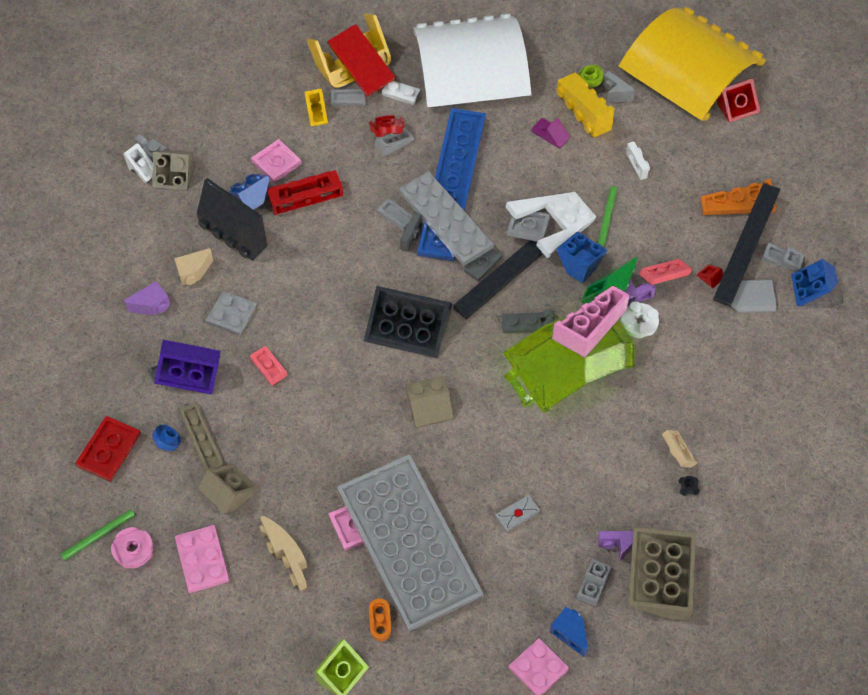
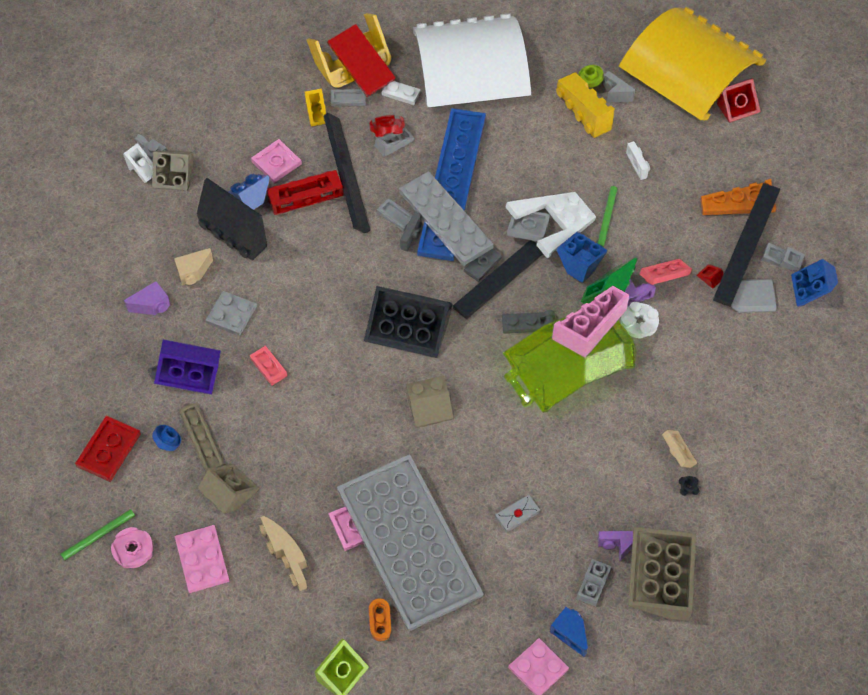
(346, 173): none -> black tile
(551, 132): magenta slope -> none

